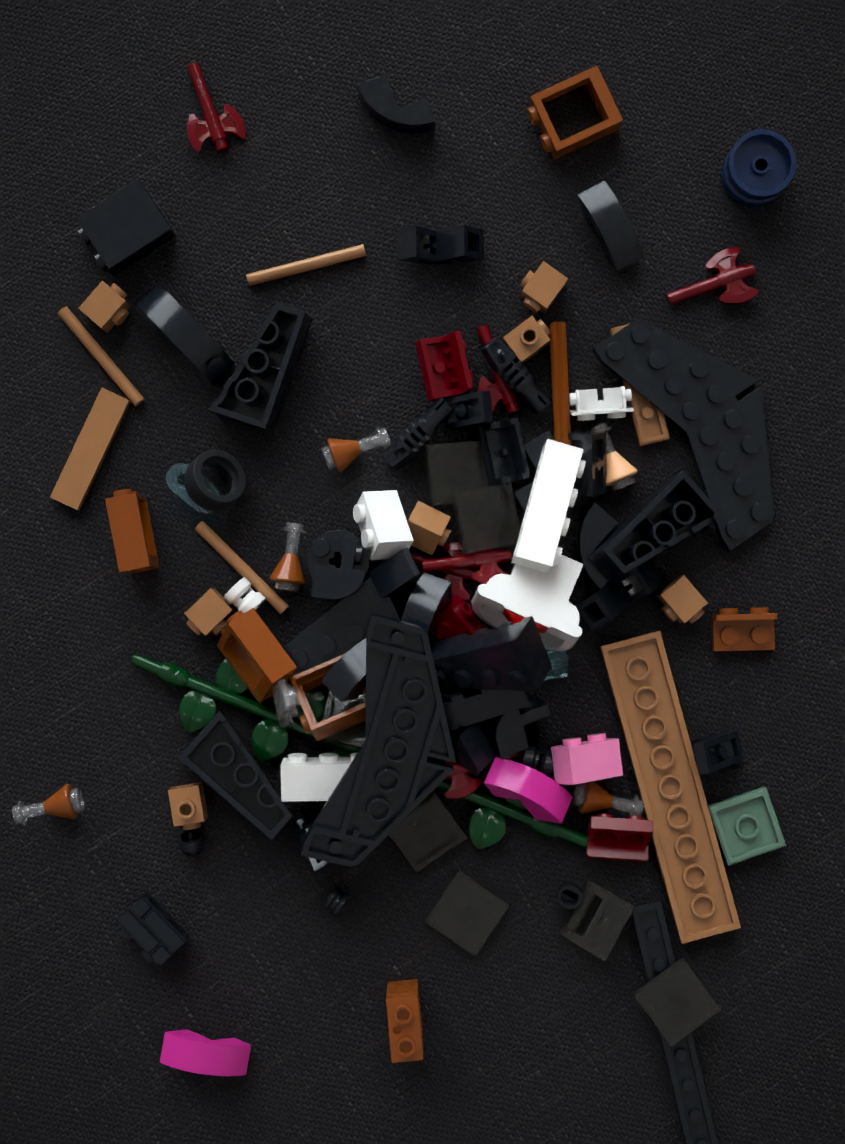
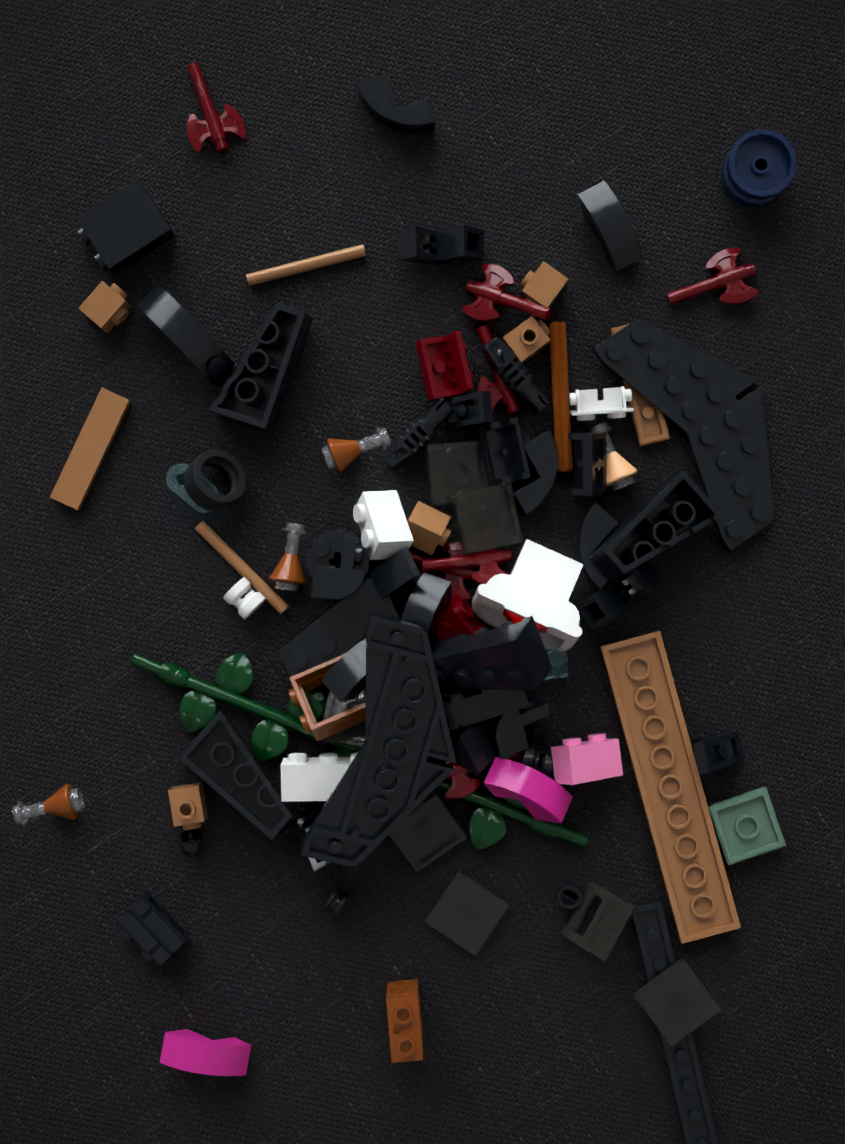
(101, 356): medium nougat bar -> none
(132, 532): dark orange window -> none
(209, 613): medium nougat brick -> none
(255, 653): dark orange window -> none
(285, 702): clear slope -> none
(492, 293): none -> dark red piece
(547, 506): white brick -> none
(593, 797): piece -> none
(602, 100): dark orange window -> none
(618, 838): dark red bracket -> none
(682, 601): medium nougat brick -> none
(743, 631): dark orange bracket -> none

